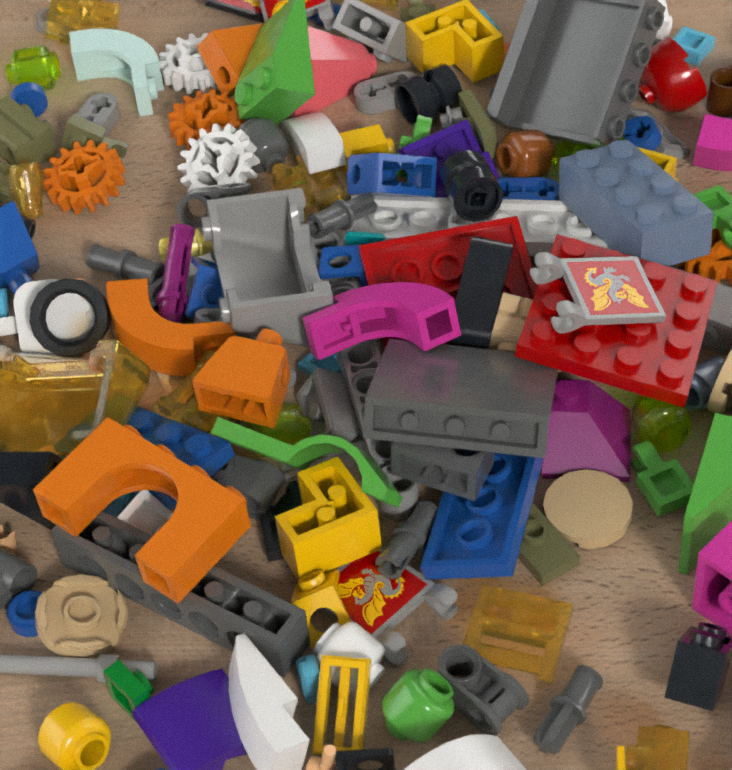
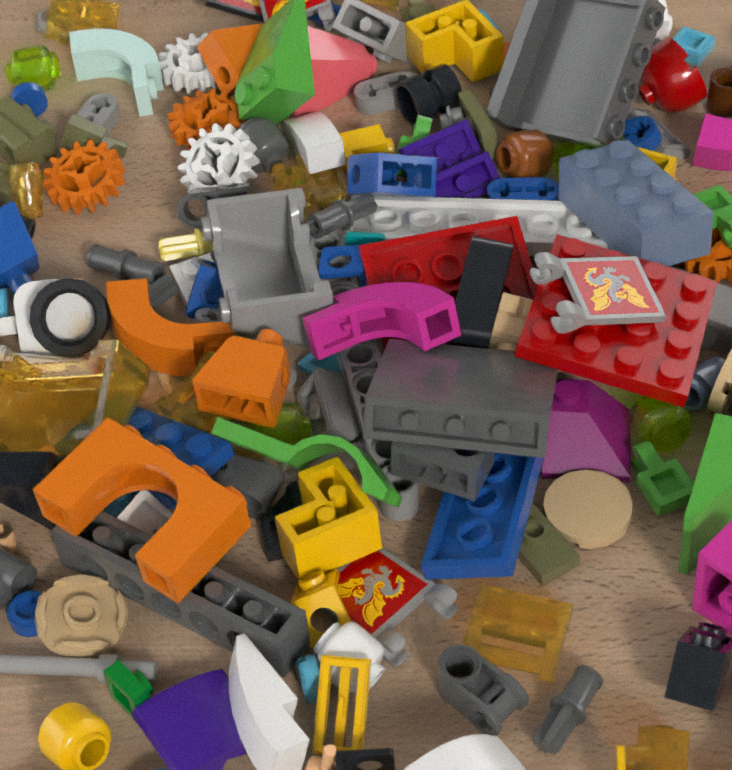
(173, 297): magenta pin -> none
(407, 540): dark grey pin -> none
(418, 705): bright green head -> none
(471, 186): black wheel -> none

